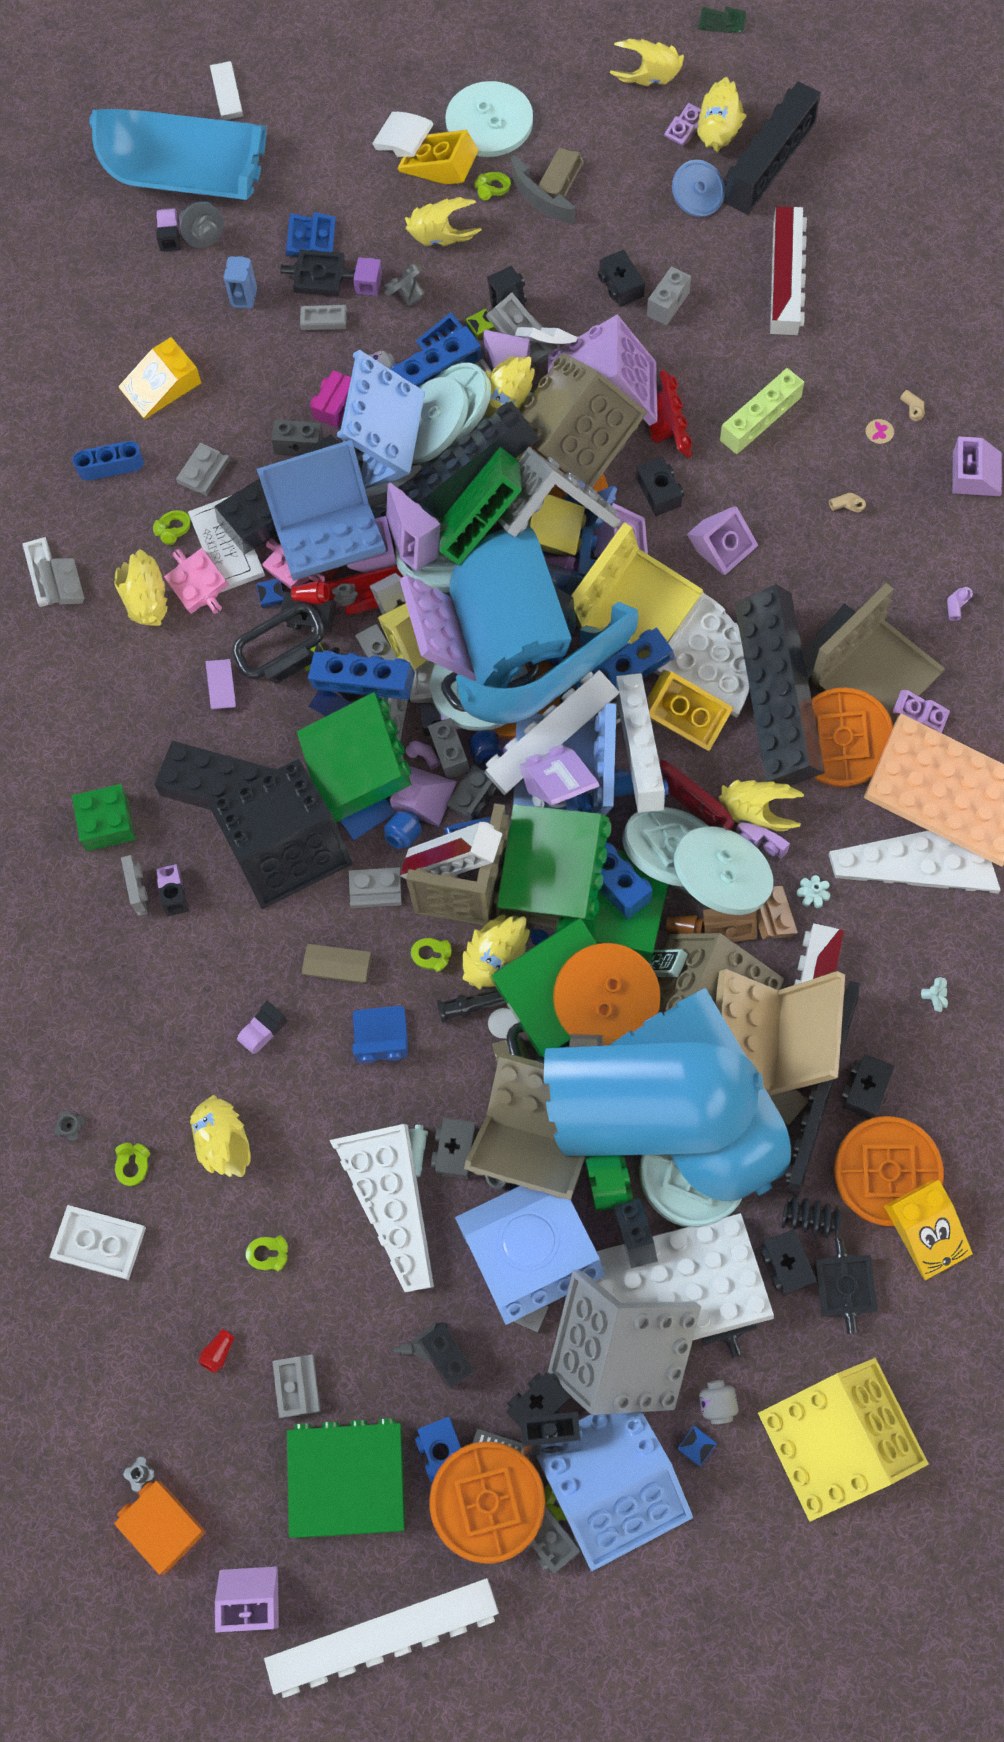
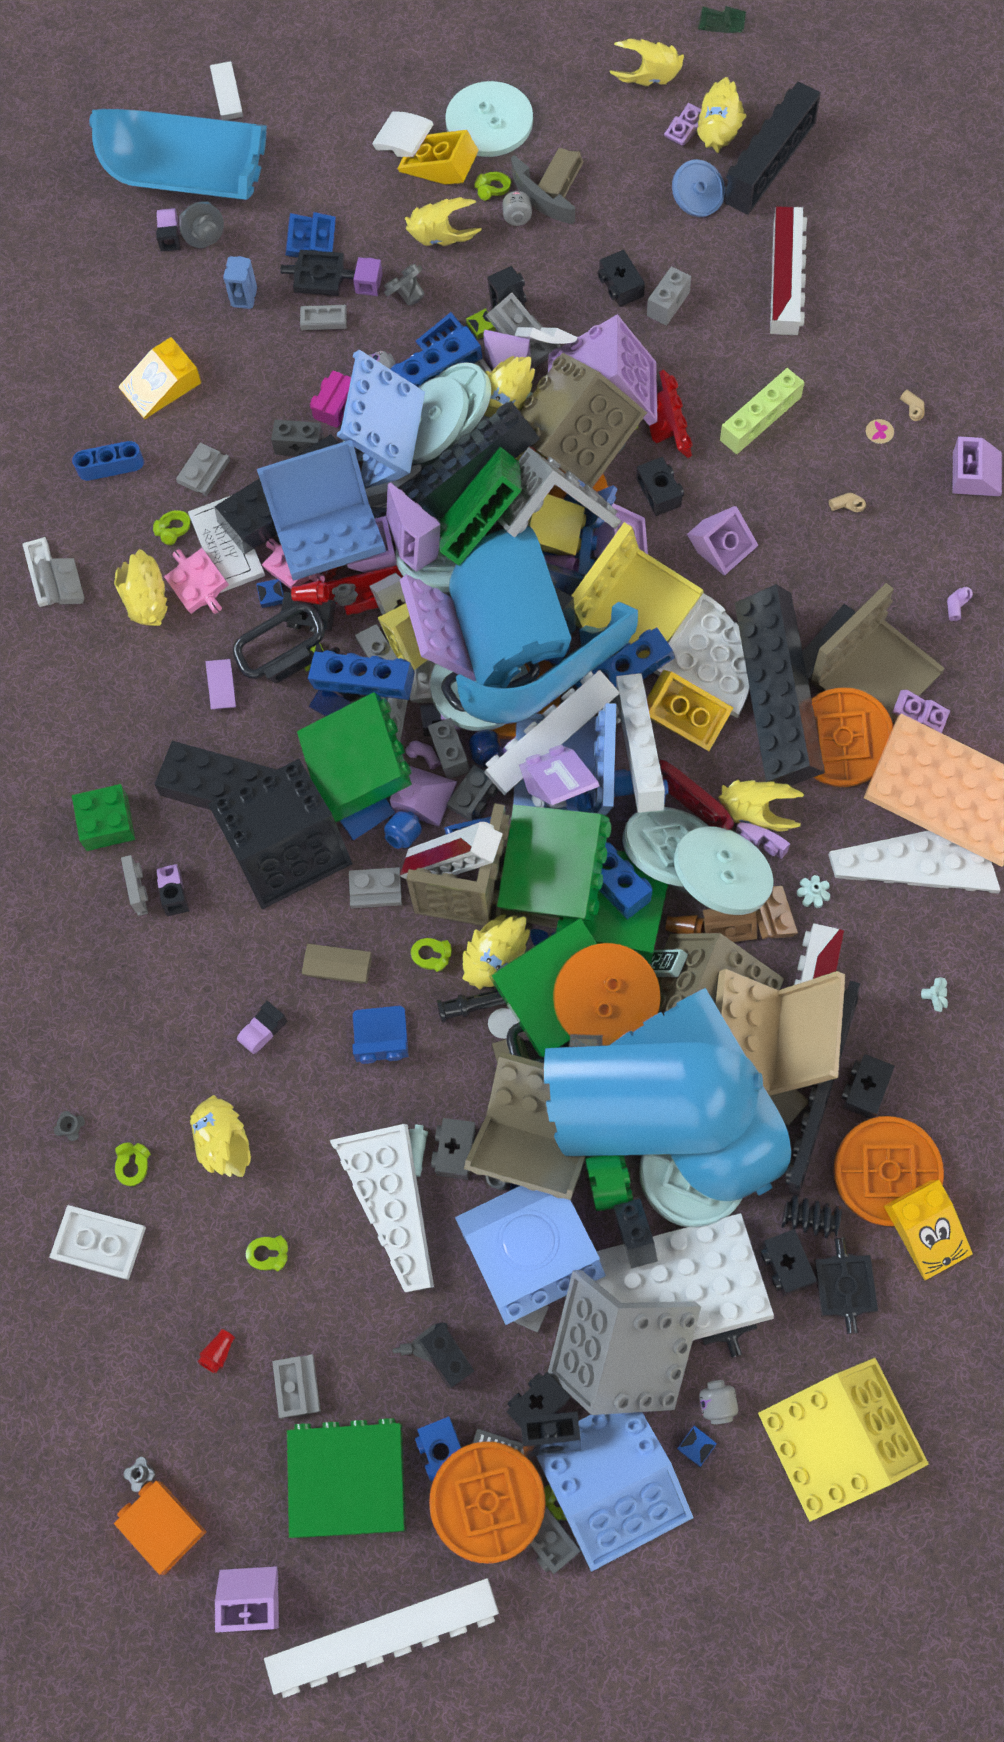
(517, 208): none -> light grey head

